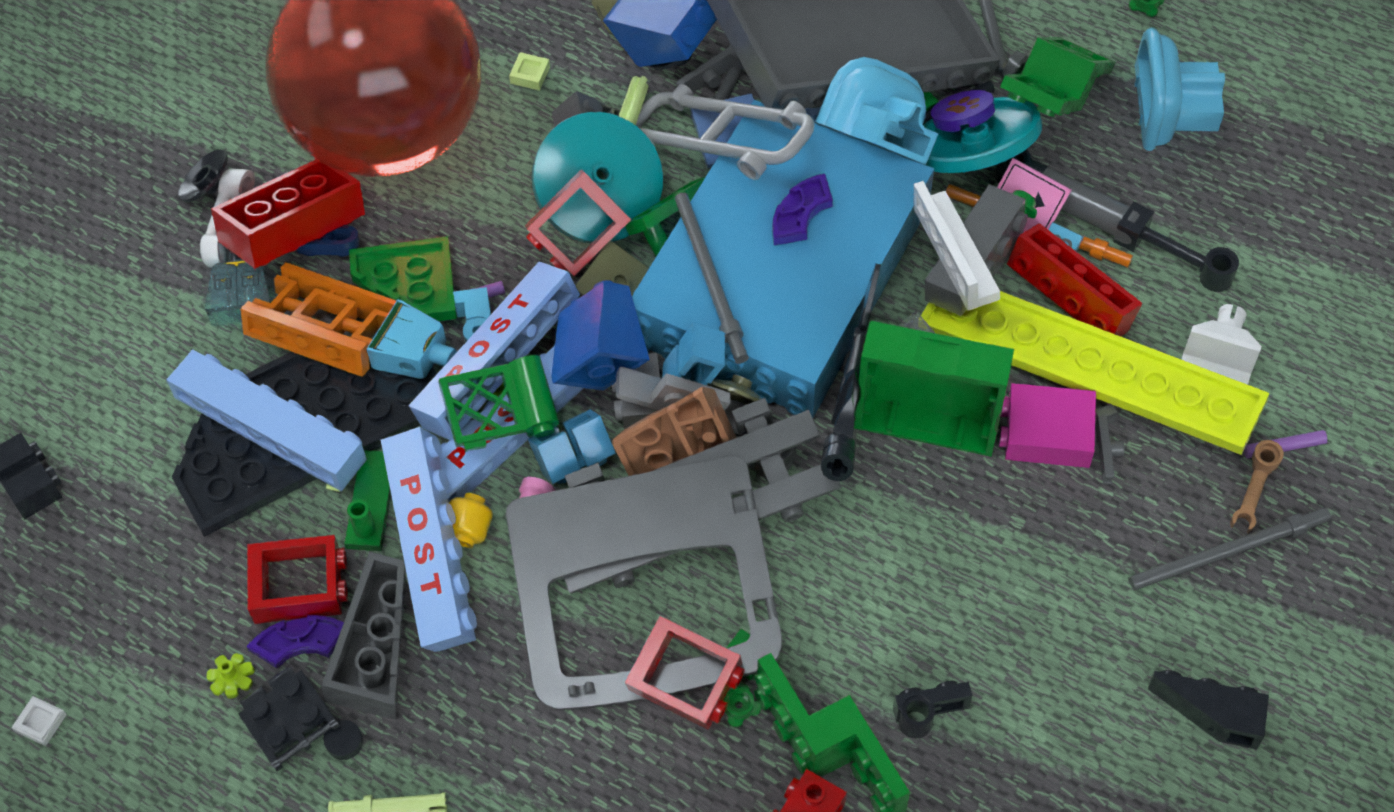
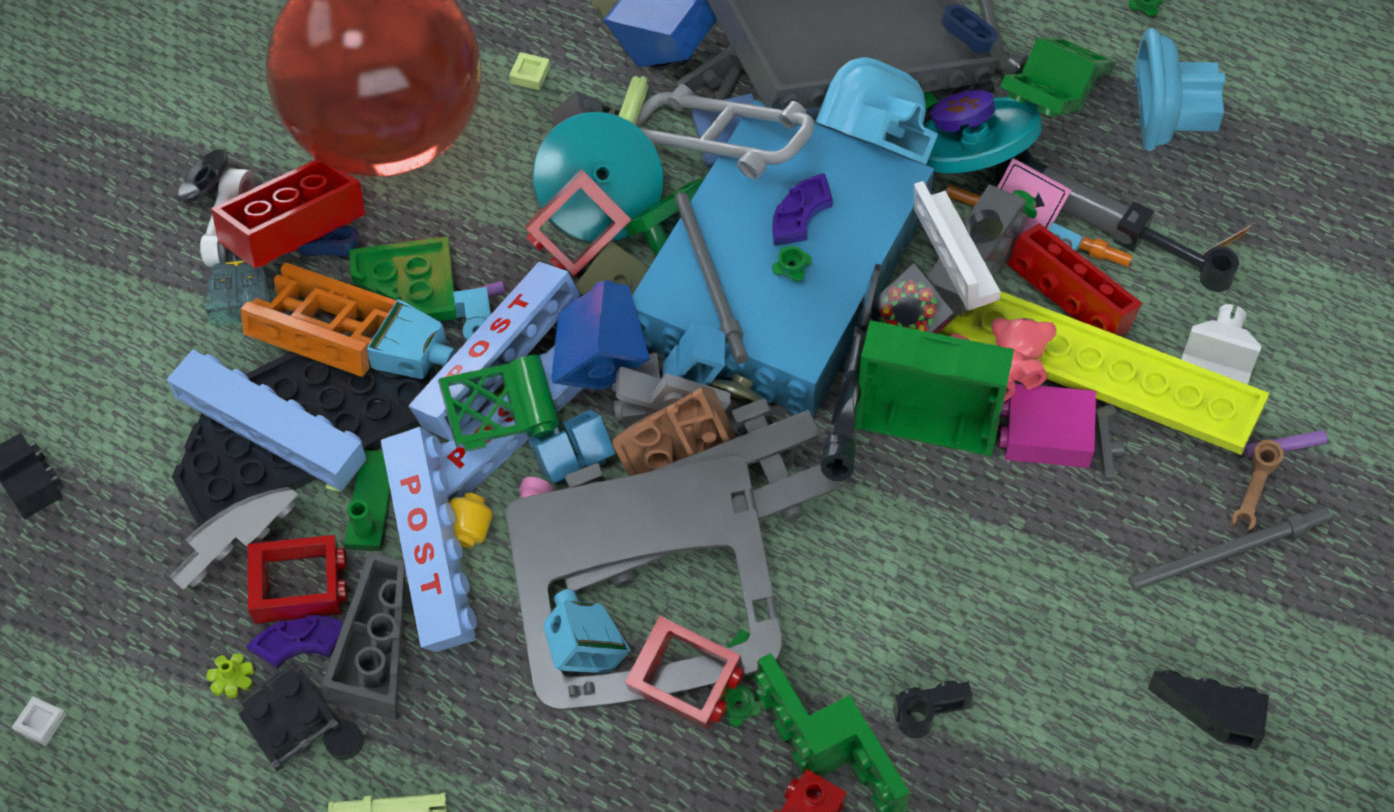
(243, 520): none -> light grey slope
(583, 636): none -> medium azure torso
(795, 256): none -> green plate
(913, 303): none -> tile
(969, 28): none -> dark blue plate
(984, 226): none -> black tile
(1029, 343): none -> coral animal
(1230, 239): none -> sticker

